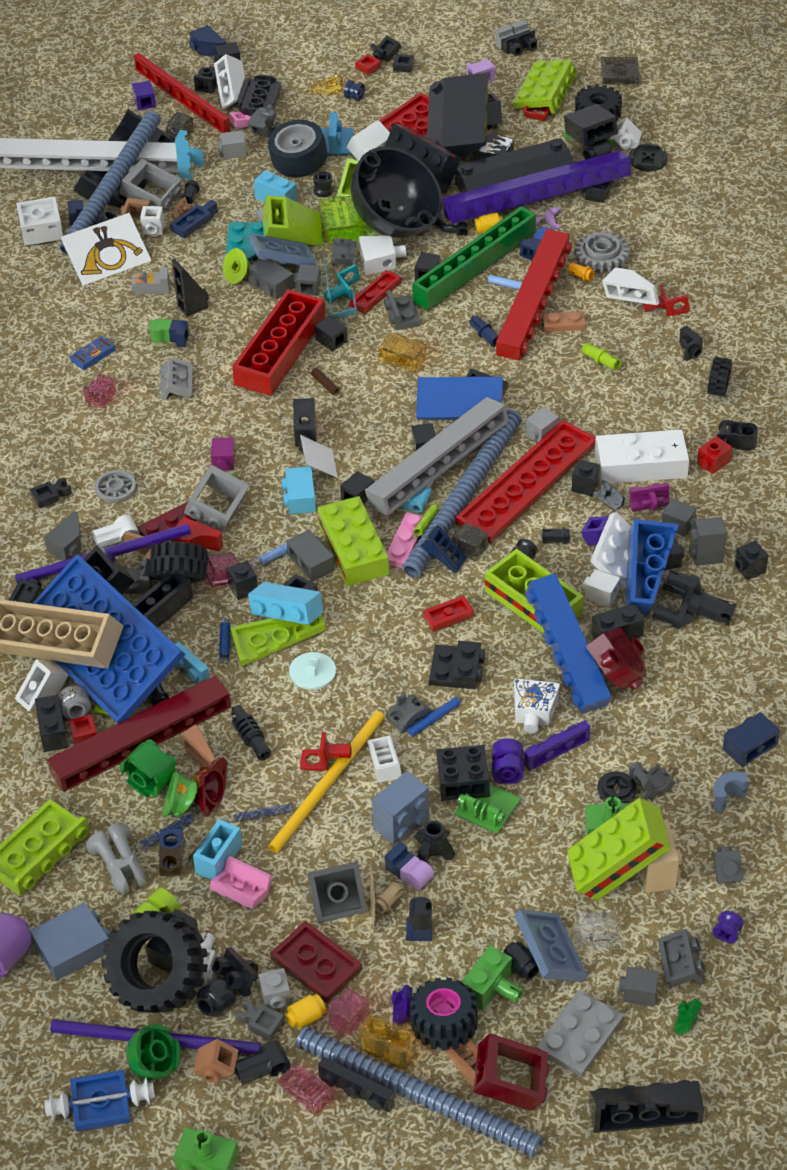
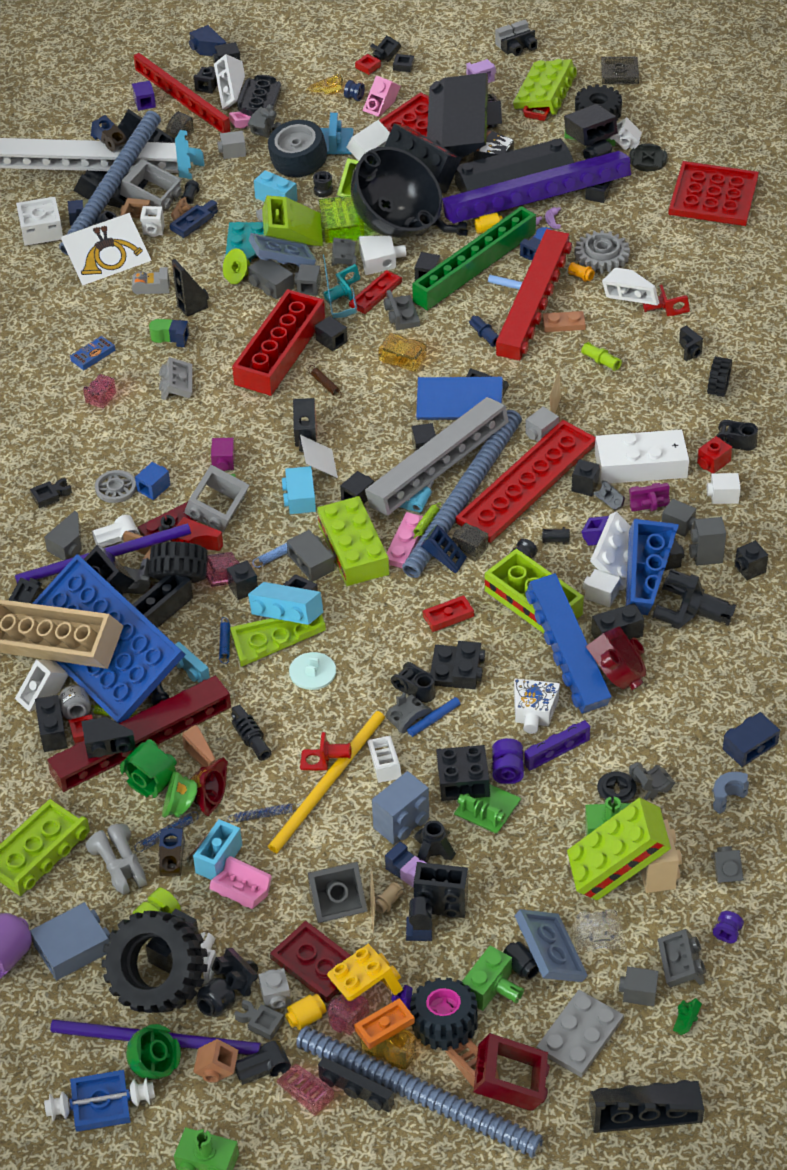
(106, 737): none -> black slope
(108, 133): none -> leg
(152, 480): none -> blue brick
(168, 523): none -> black pin
(362, 972): none -> yellow bracket
(381, 96): none -> bright pink slope
(384, 1023): none -> orange plate
(415, 682): none -> black piece
(444, 886): none -> black brick
(555, 394): none -> tan sticker
(713, 193): none -> red plate
(724, 488): none -> white brick

